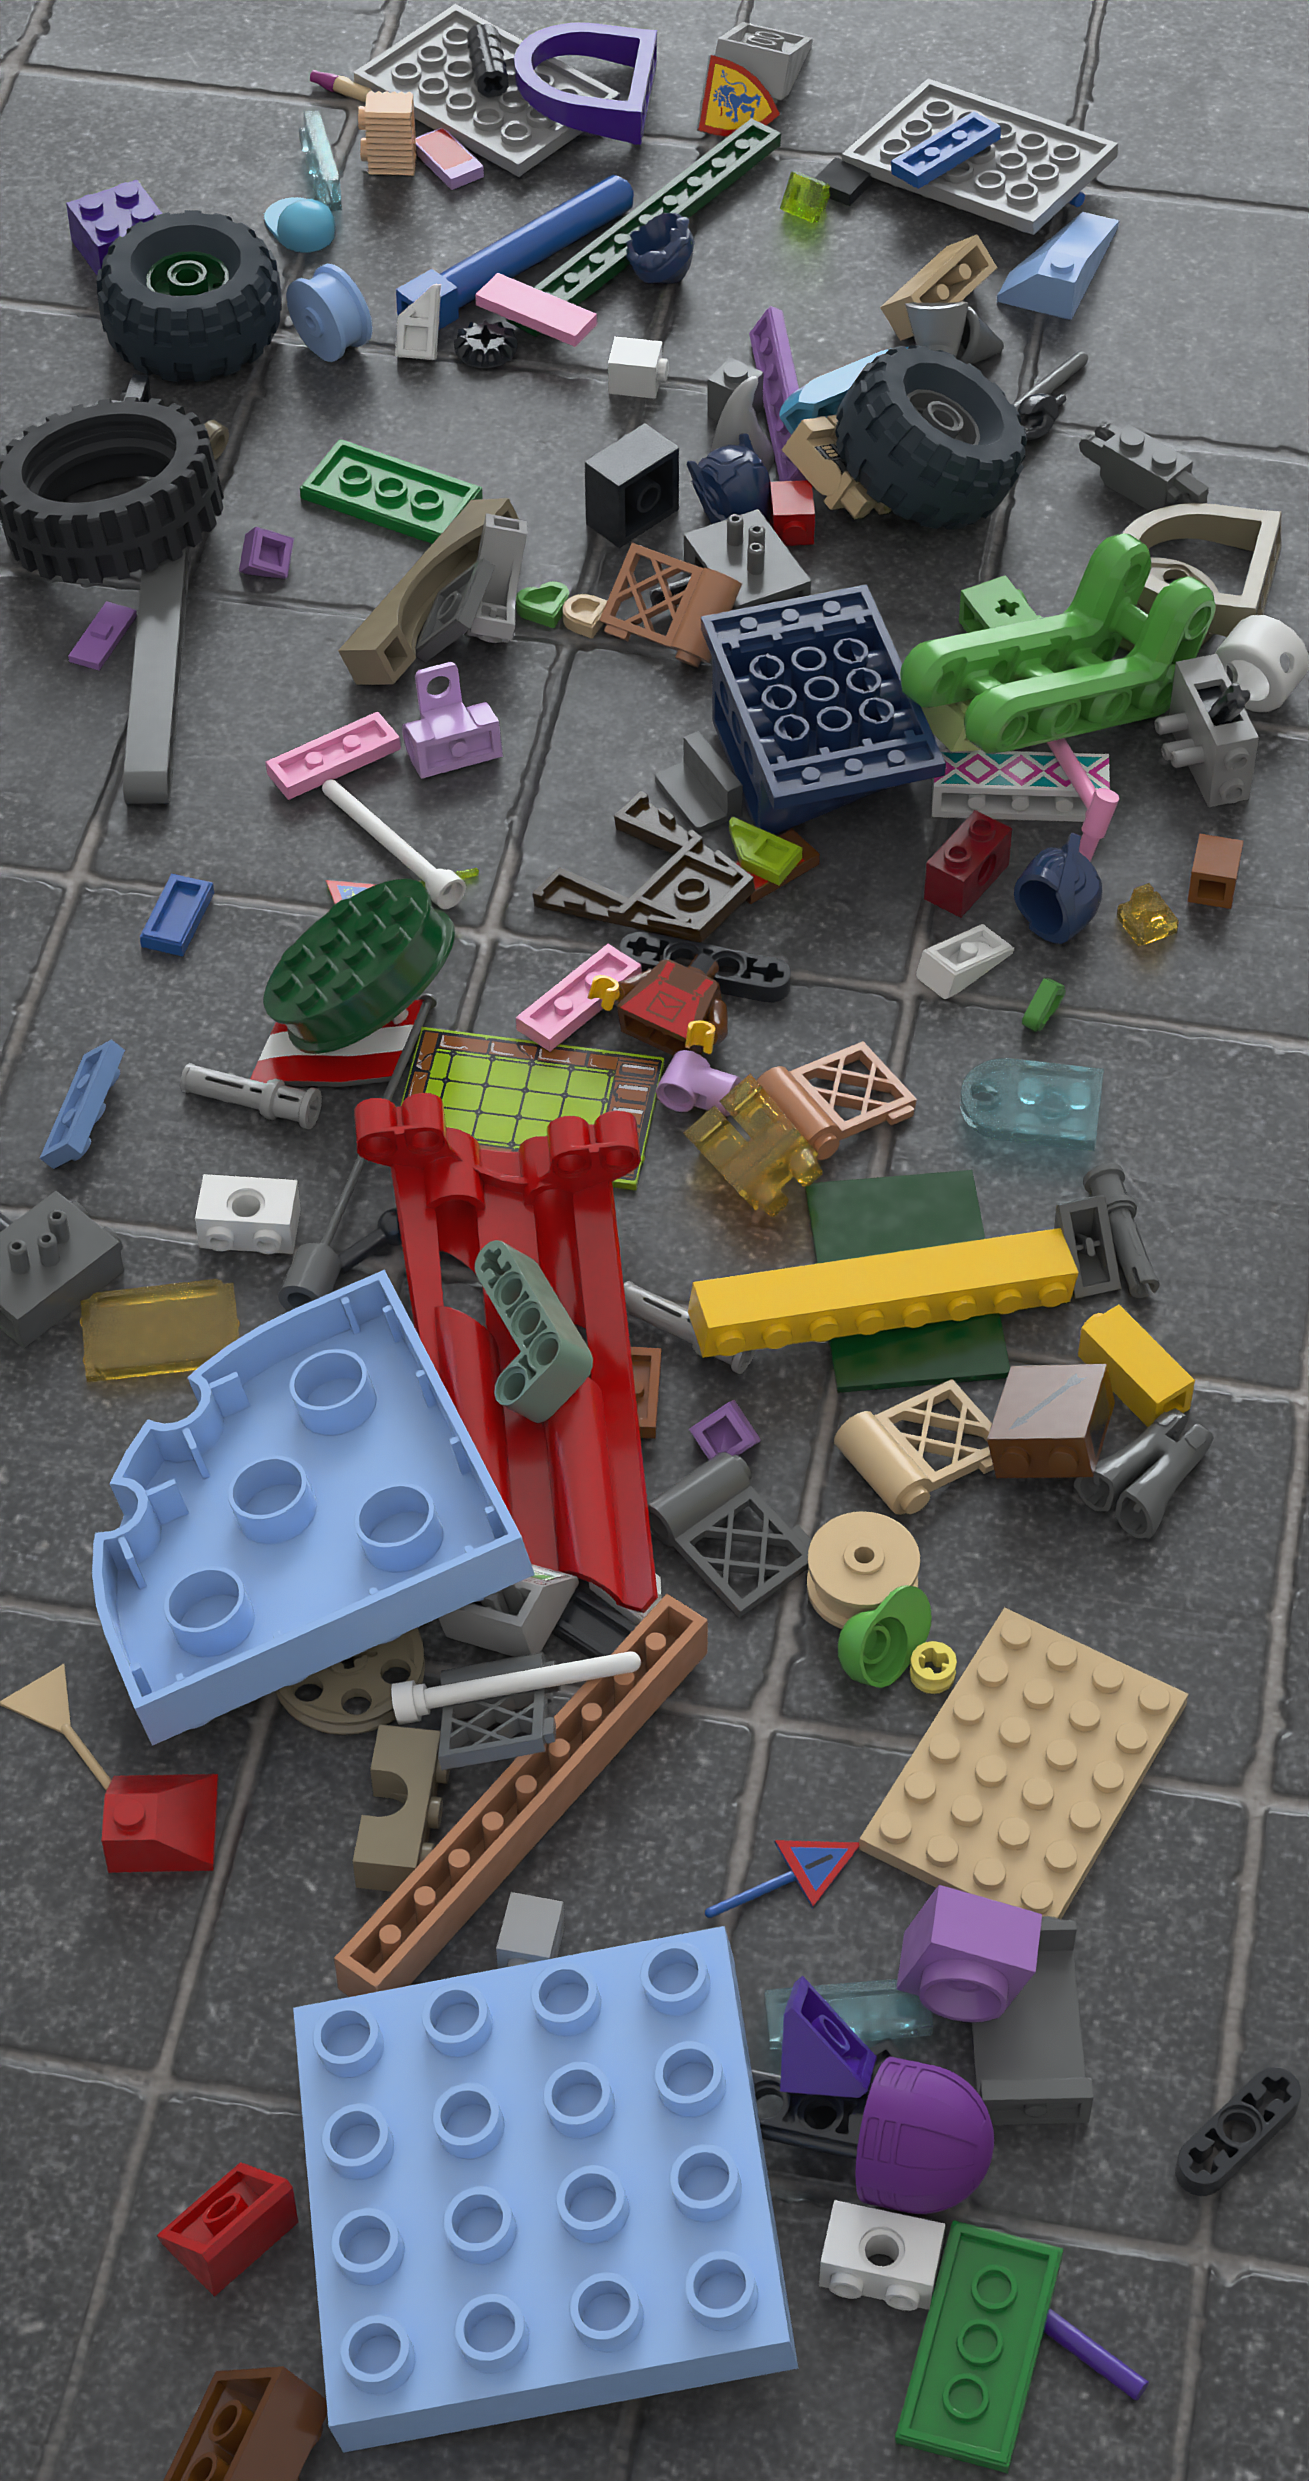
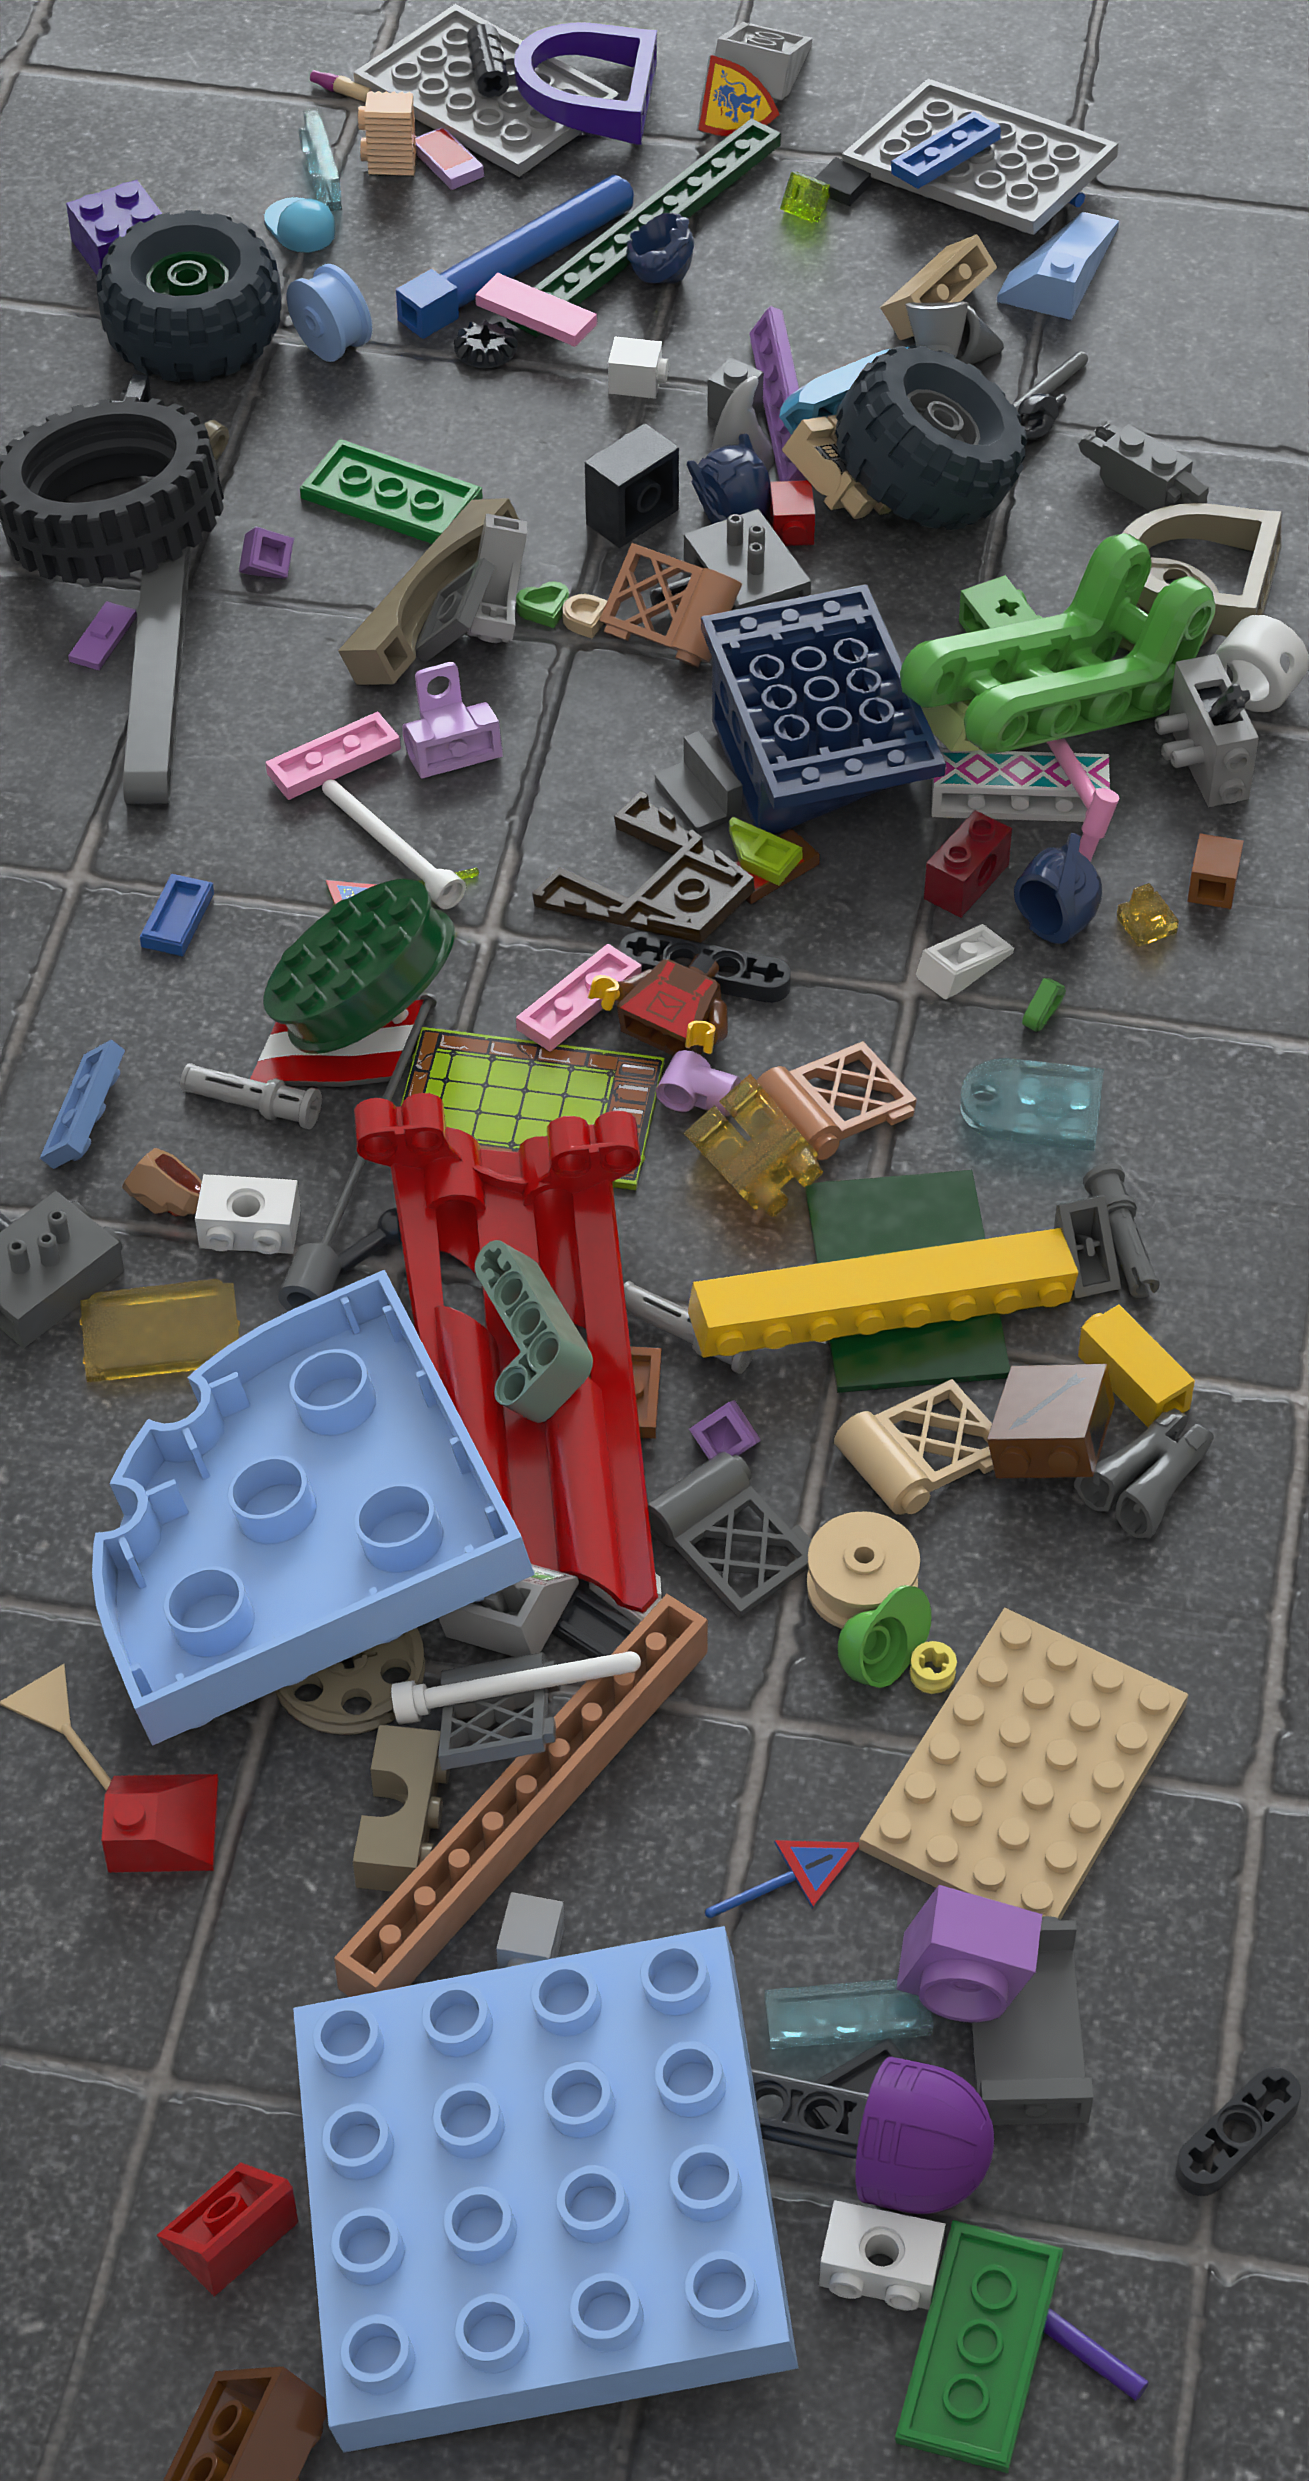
(164, 1184): none -> medium nougat rock
(419, 327): white tile -> none
(820, 2049): dark purple slope -> none

